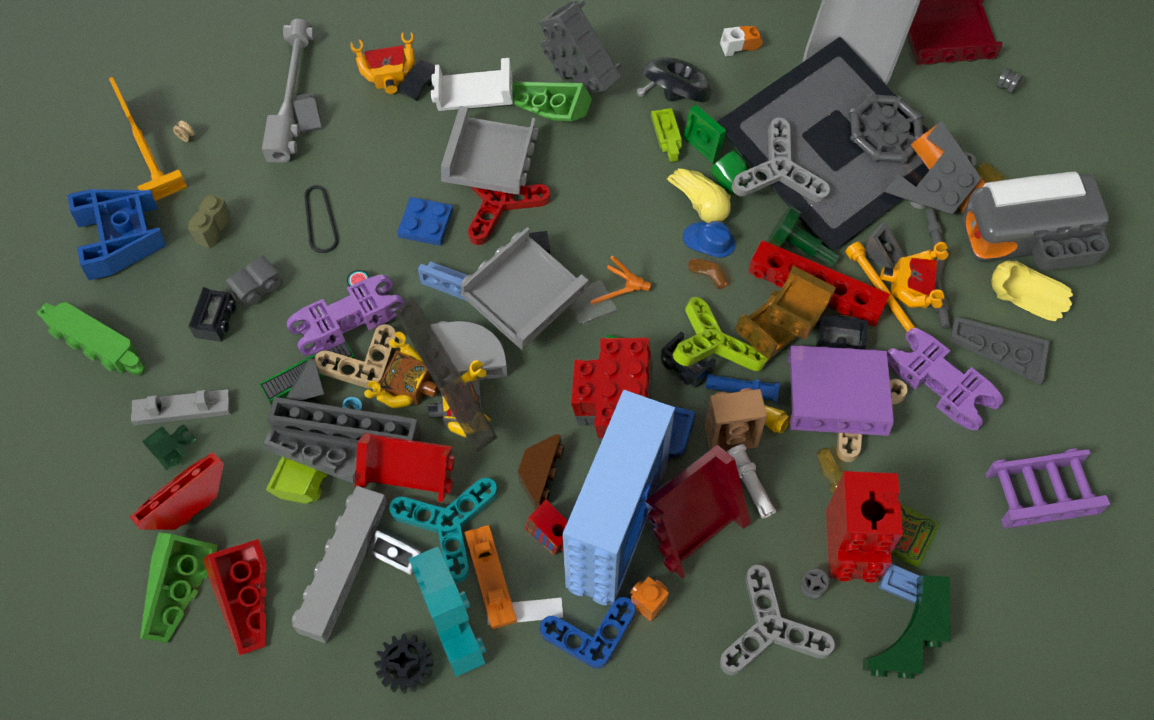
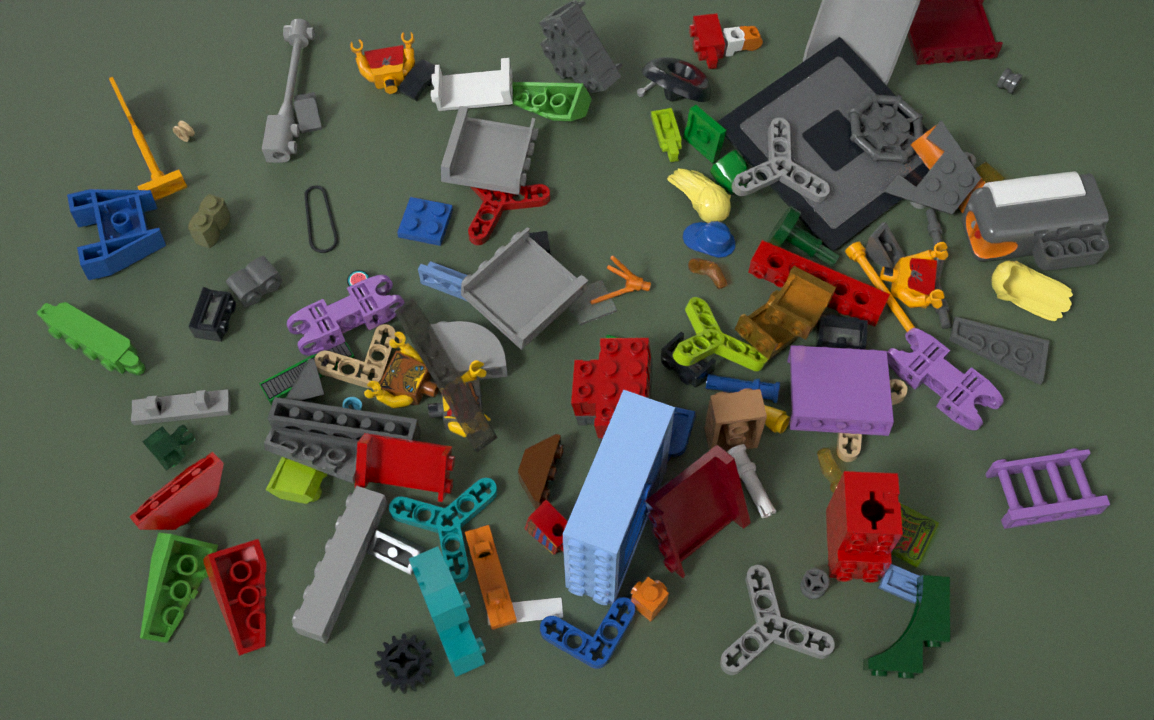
(708, 38): none -> red hinge

